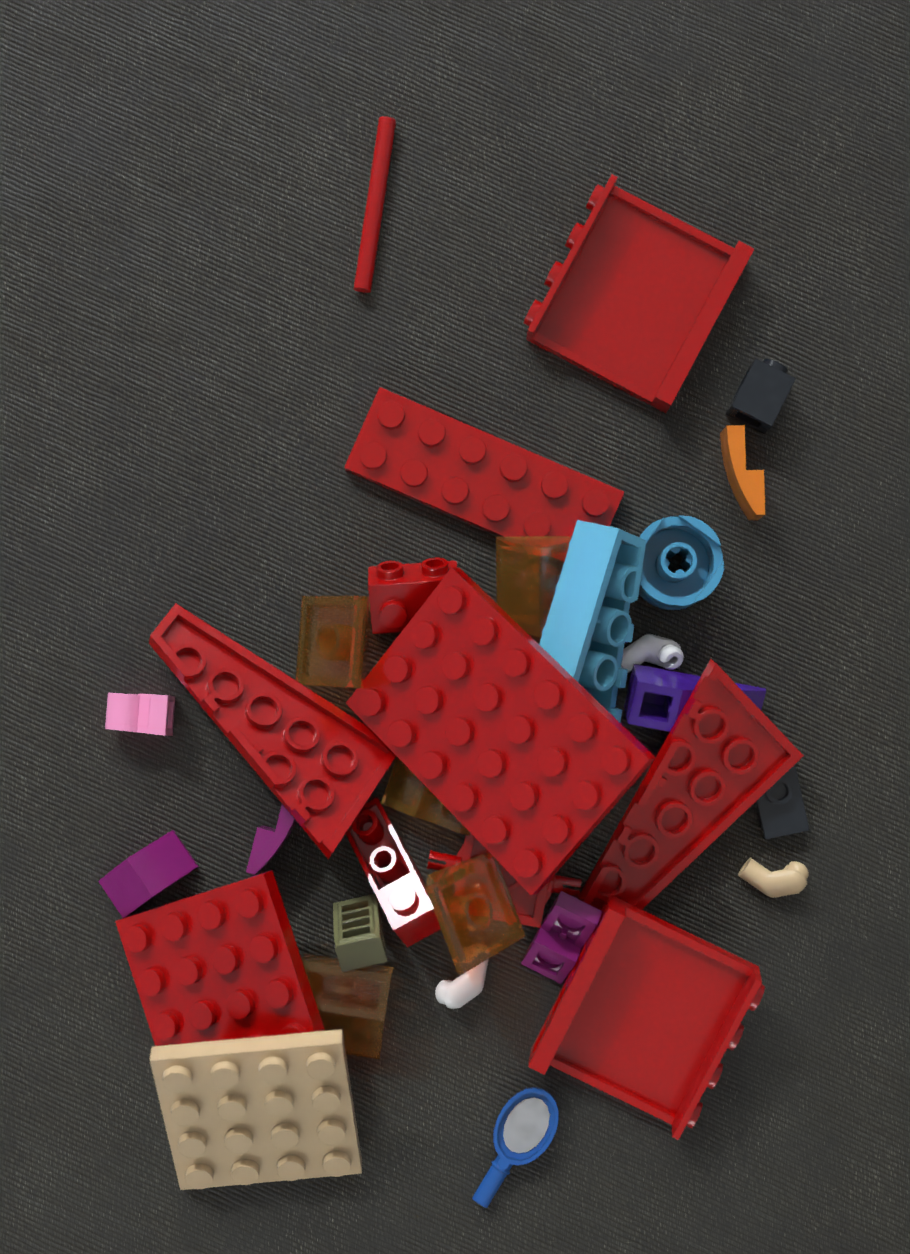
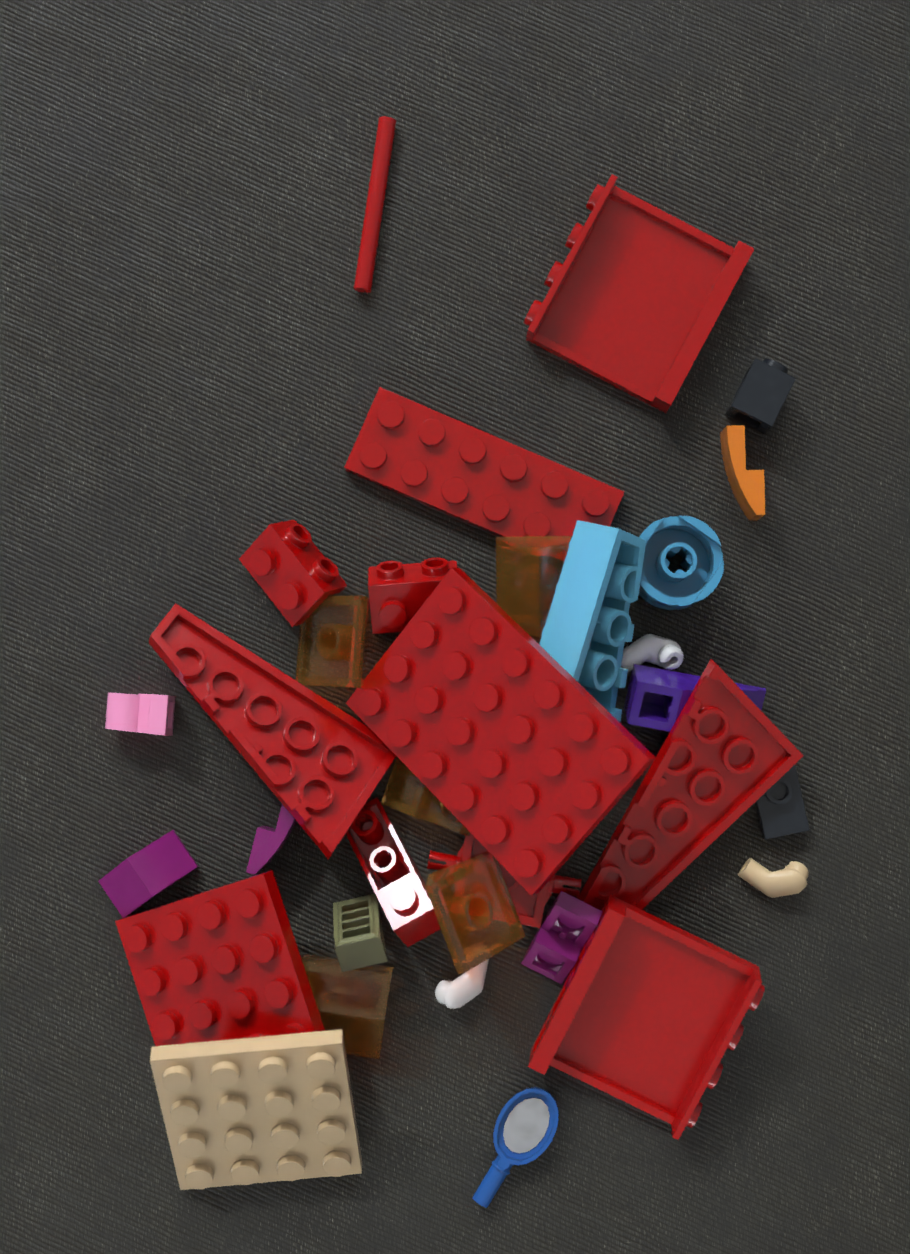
(292, 570): none -> red bracket

